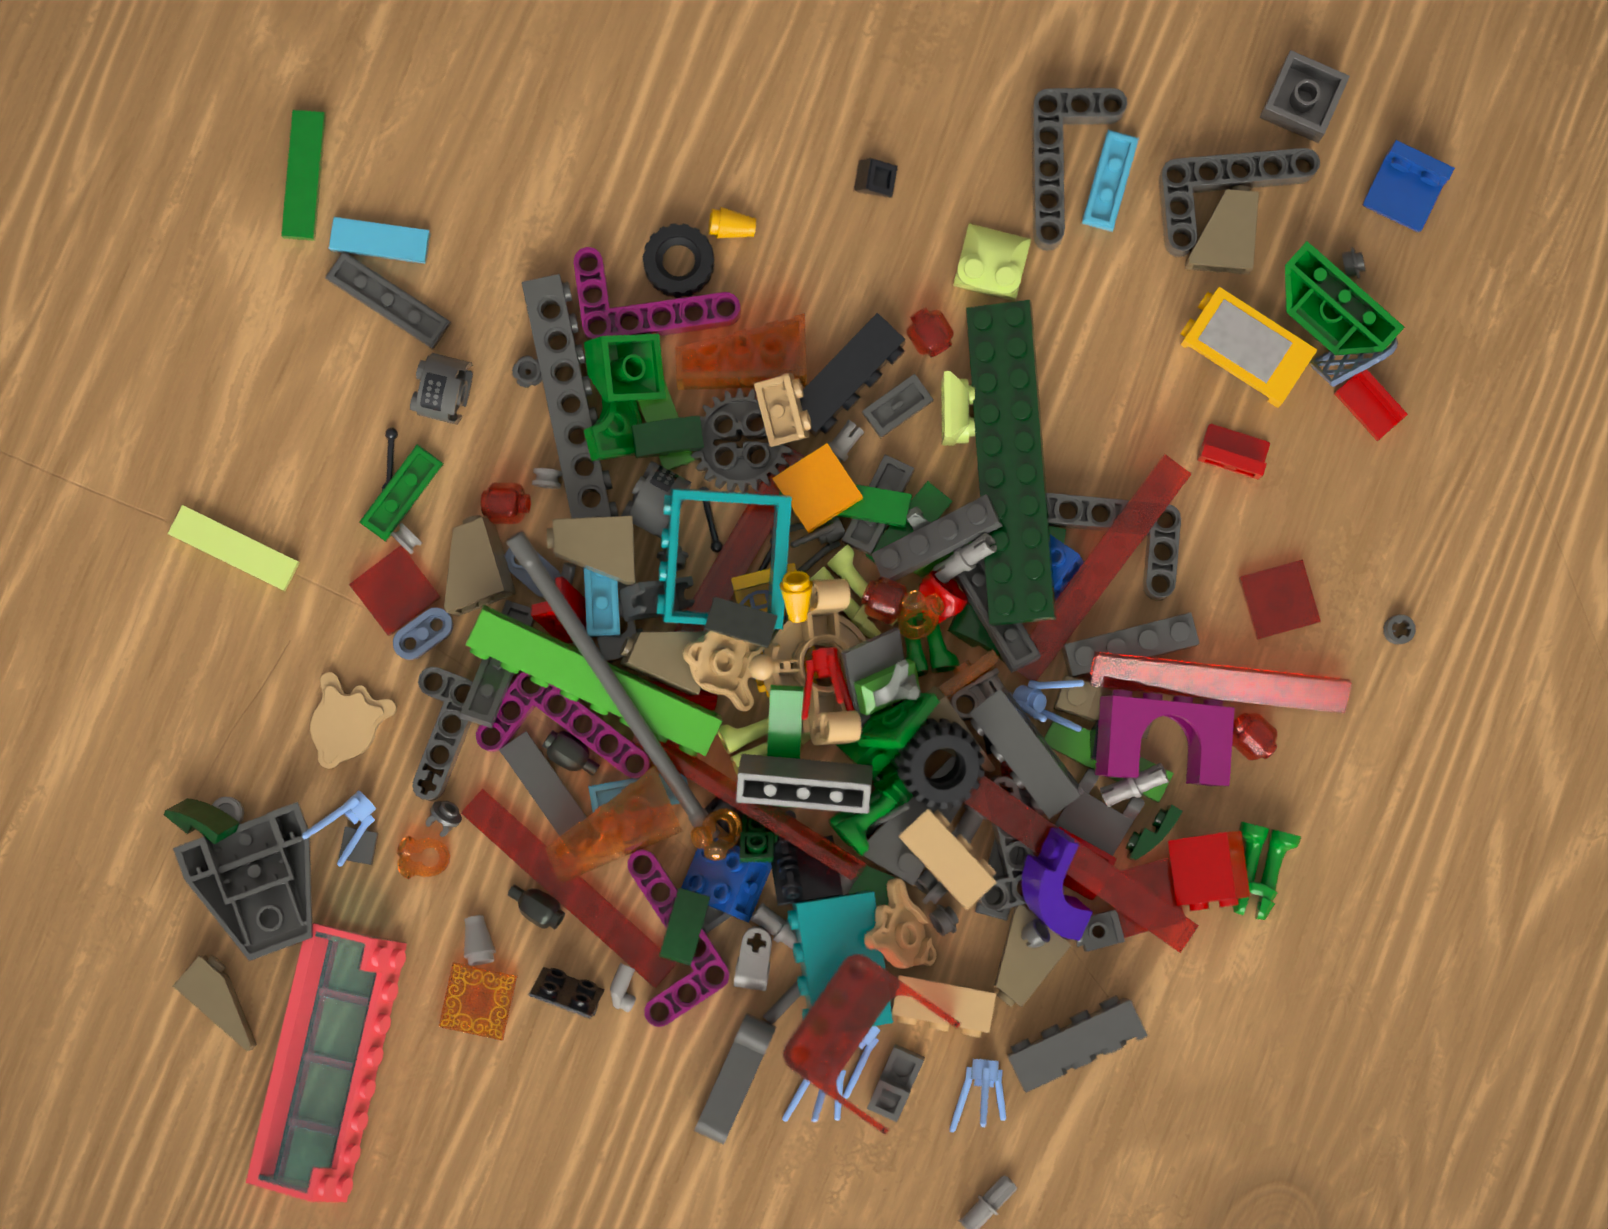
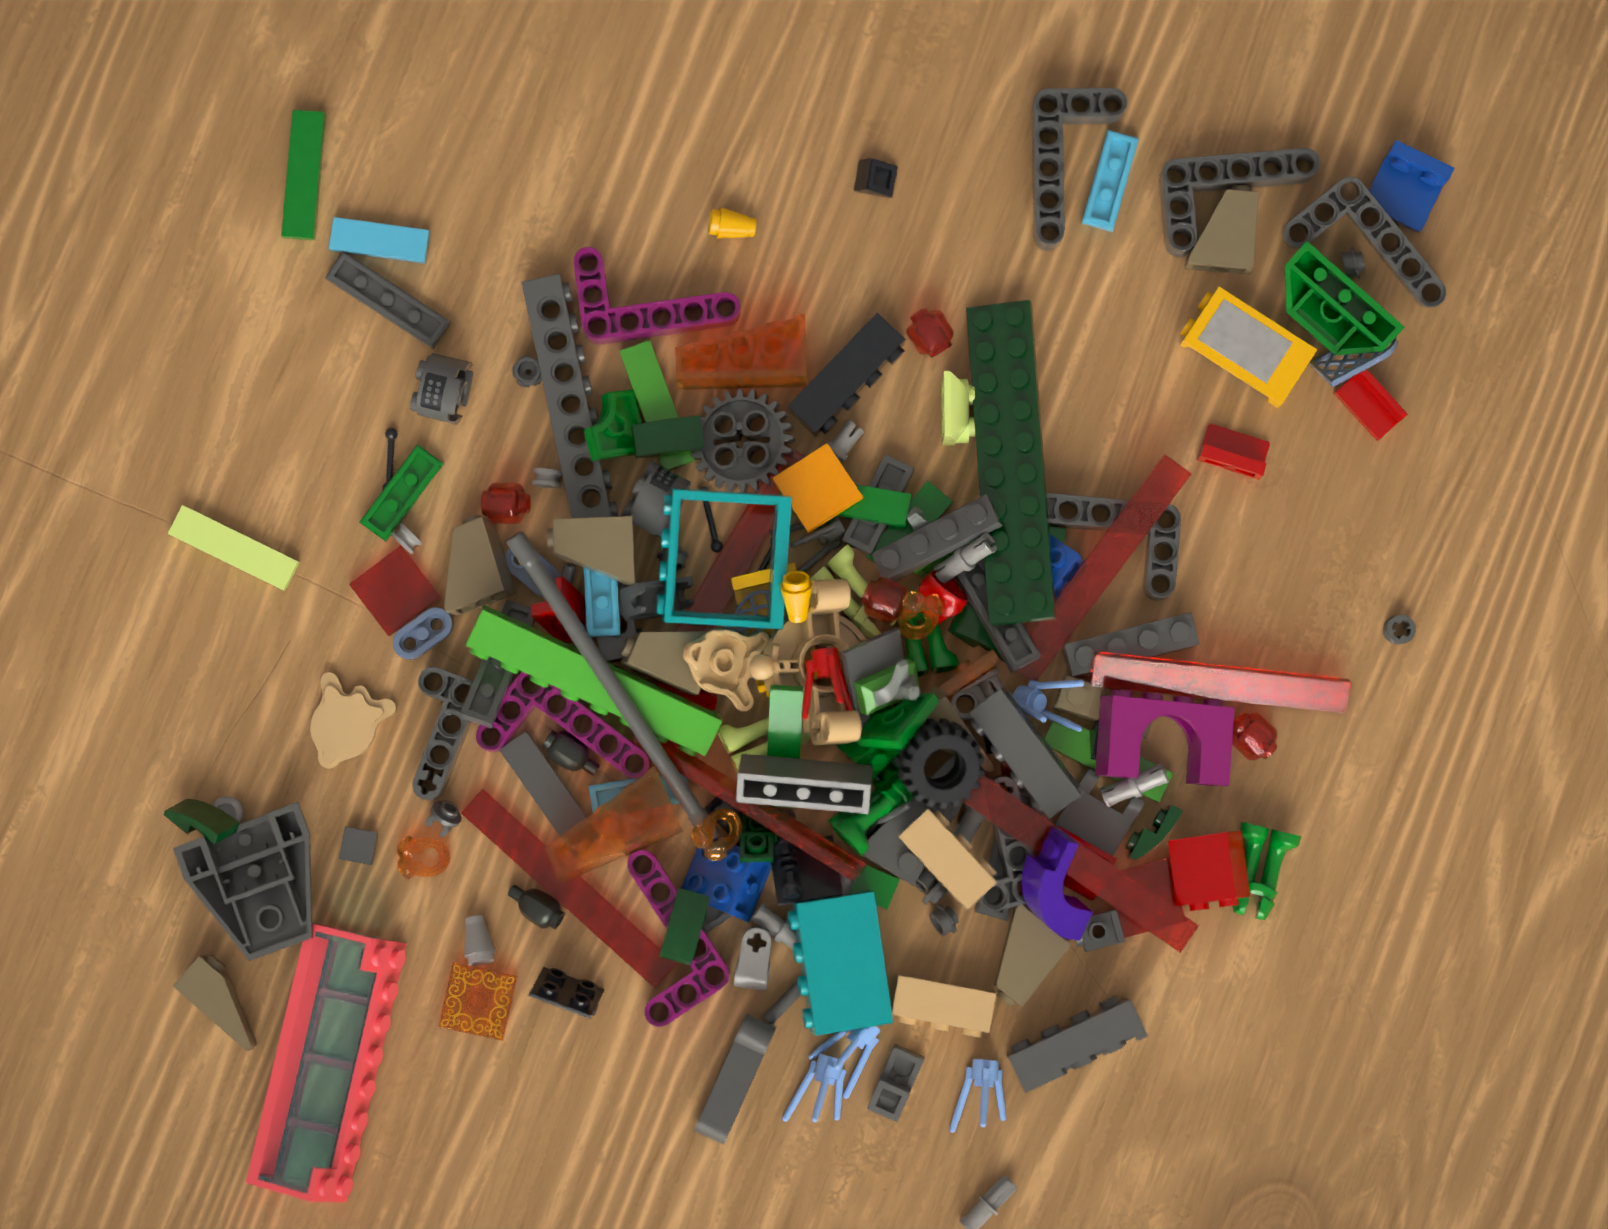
(355, 809): light blue plant -> none
(619, 986): light grey arm -> none
(626, 367): green slope -> none
(687, 237): black tyre -> none
(740, 622): pearl dark grey tile -> none
(782, 409): tan bracket -> none
(841, 1022): clear red windscreen -> none
(897, 406): dark grey plate -> none
(900, 930): tan tile -> none
(992, 262): yellowish green slope -> none
(1035, 933): dark grey hinge -> none
(1279, 599): clear red tile -> none
(1304, 96): flat silver brick -> none
(1372, 234): none -> dark grey beam

